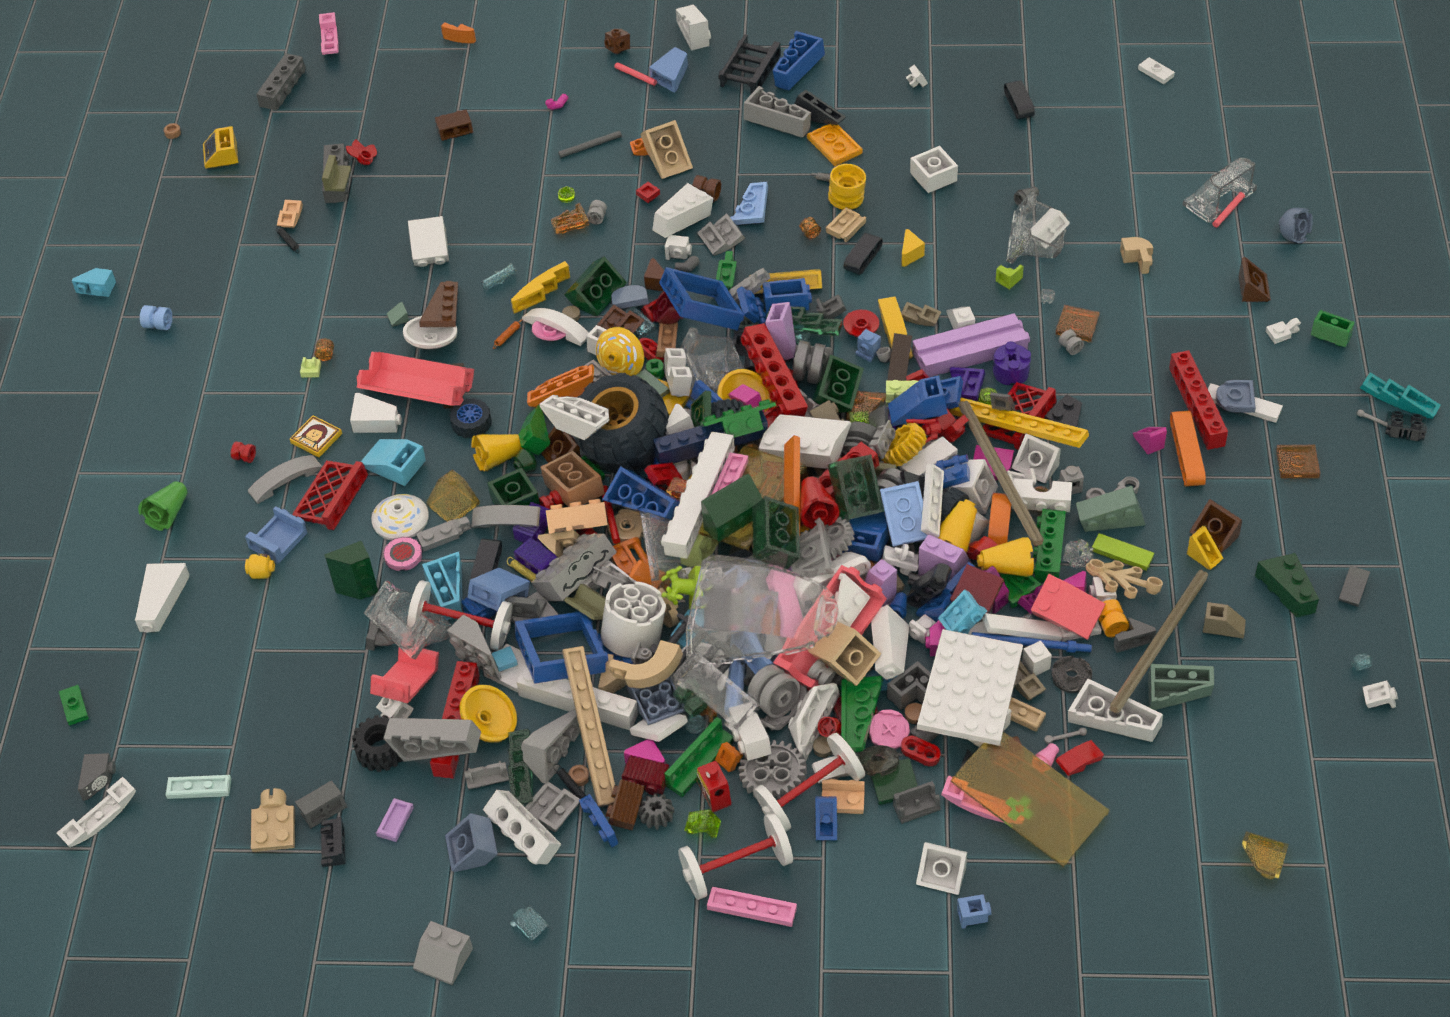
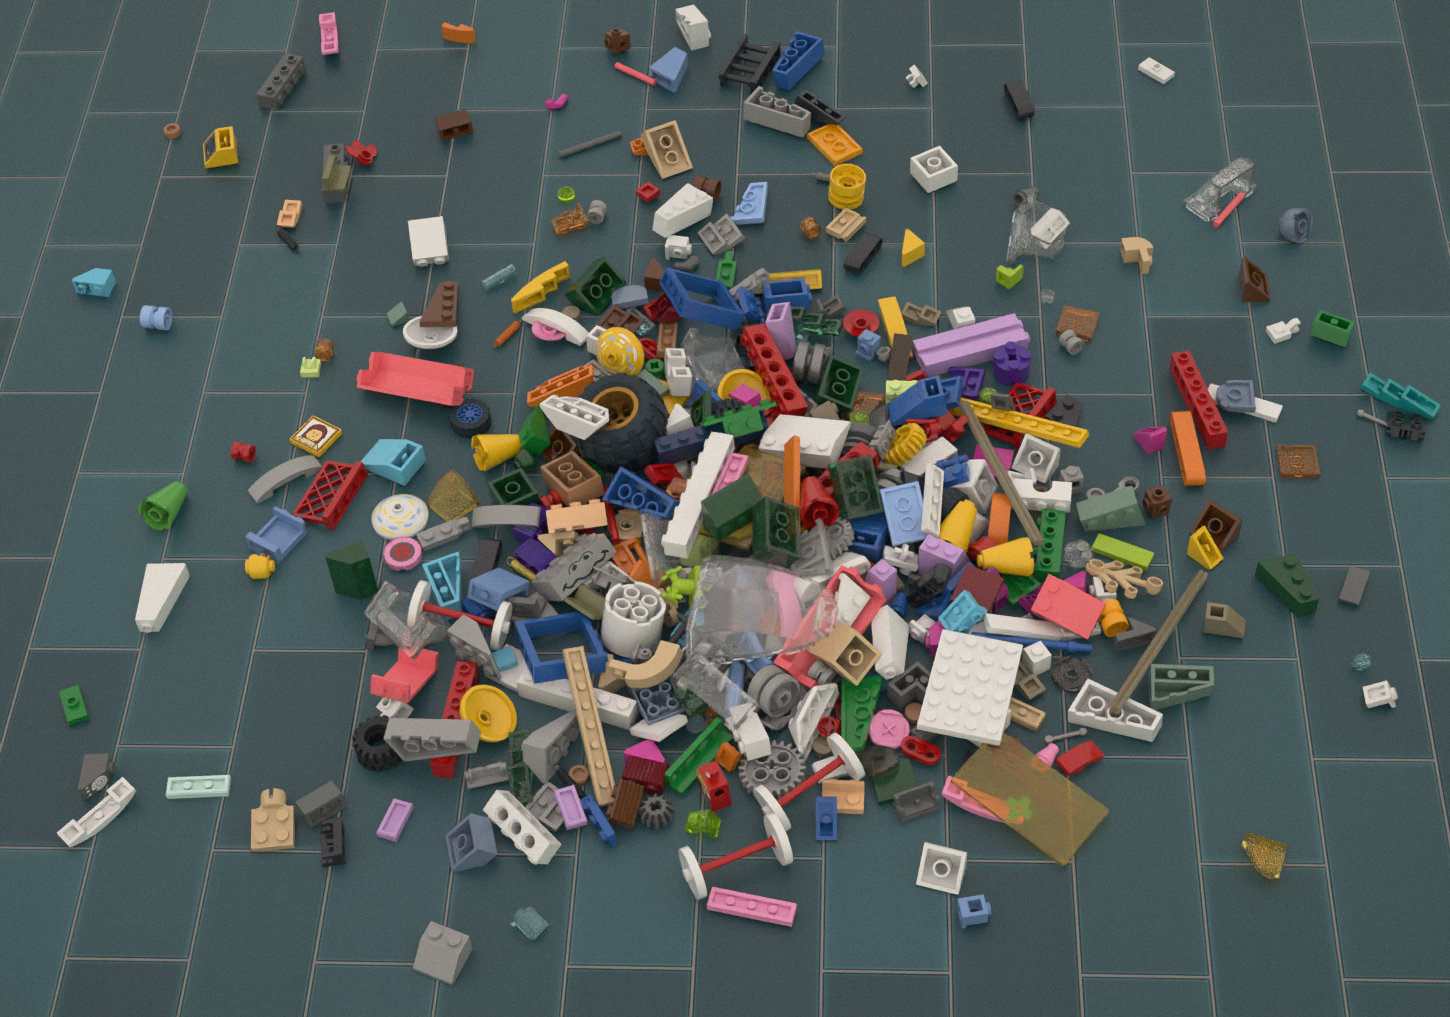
(373, 415): white slope -> none
(570, 807): none -> lavender tile
(1157, 501): none -> reddish brown brick

